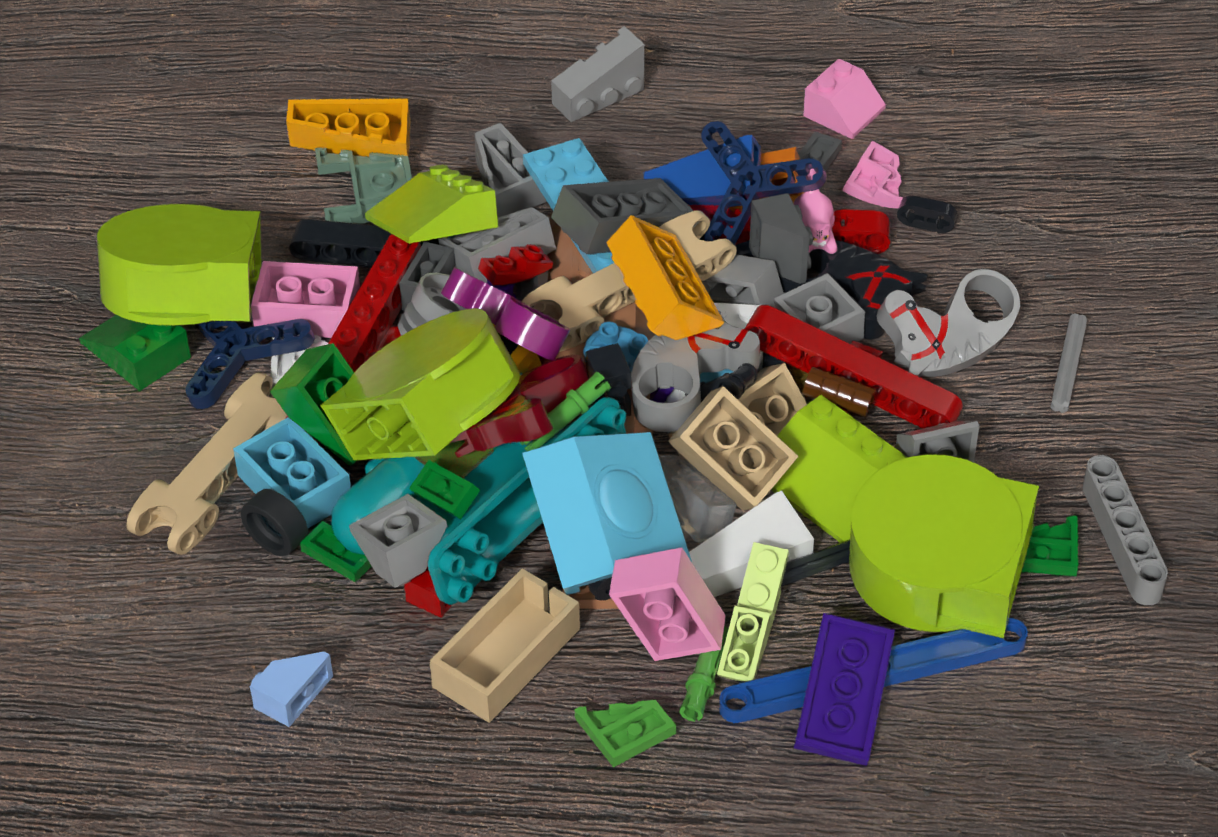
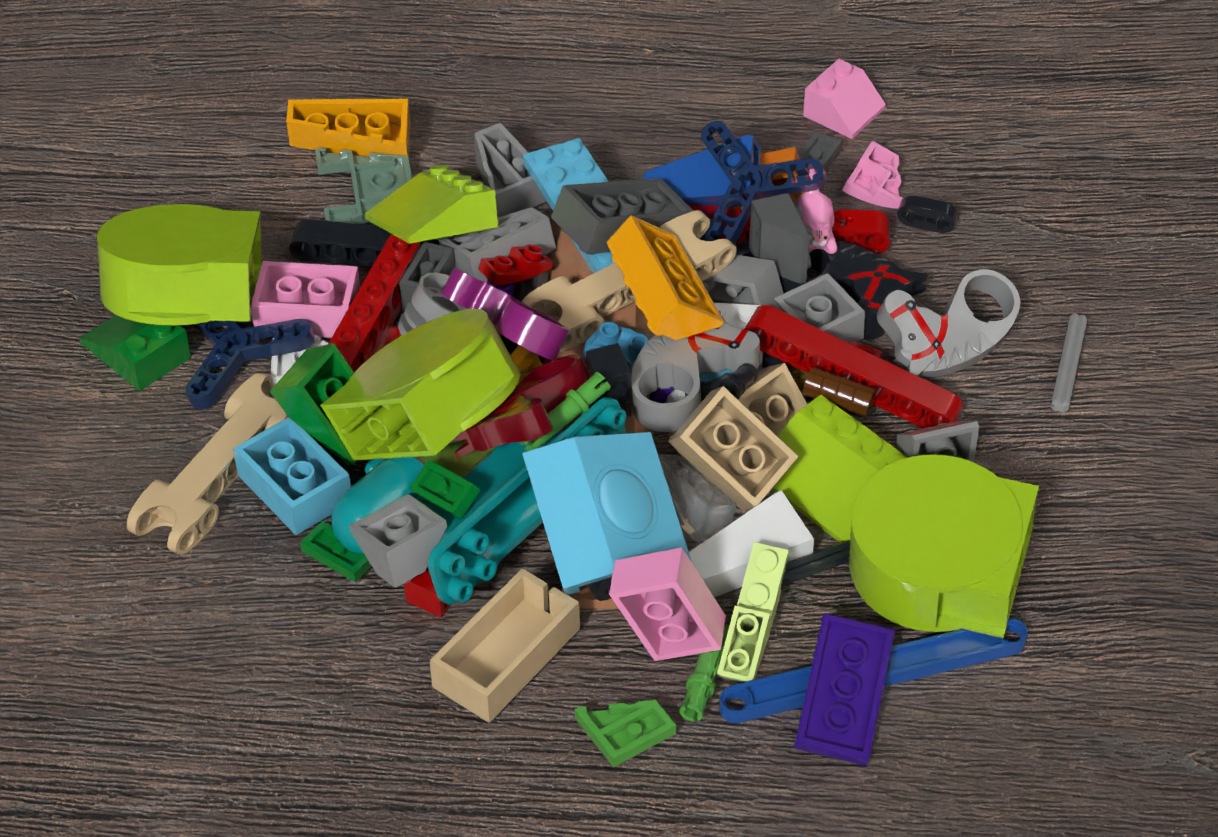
(274, 522): black tyre -> none
(290, 685): light blue slope -> none
(602, 79): light grey wedge -> none
(1053, 549): green wing -> none
(1124, 530): light grey beam -> none

